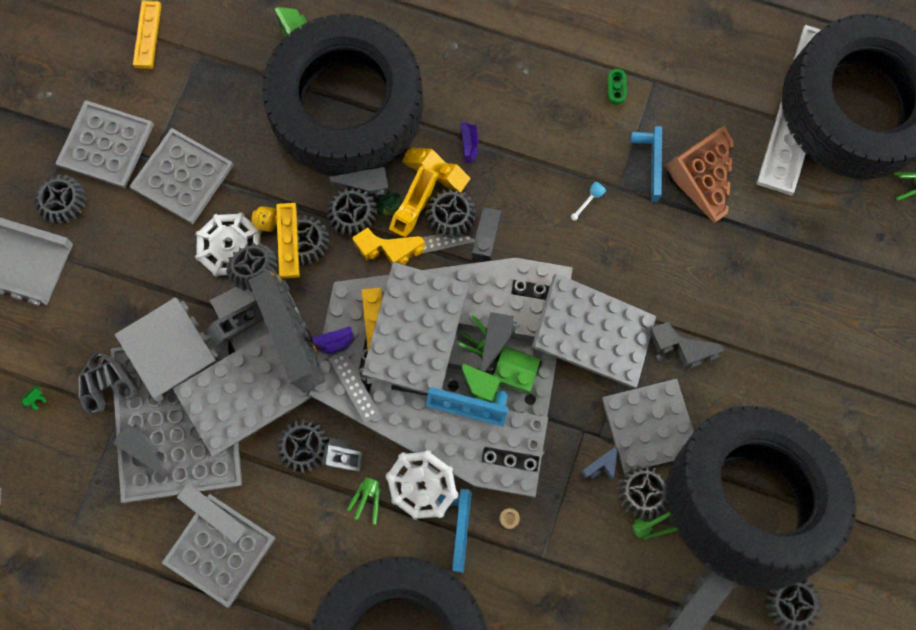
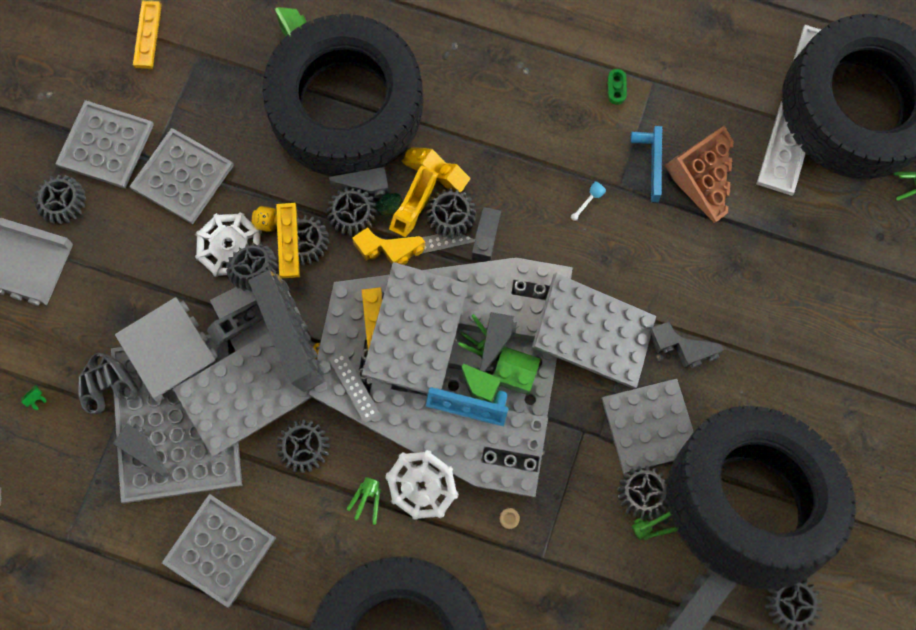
(211, 513): light grey sticker -> none
(334, 341): dark purple slope -> none
(341, 456): dark grey slope -> none
(463, 502): dark azure piece -> none
(469, 141): dark purple slope -> none
(606, 462): sand blue slope -> none

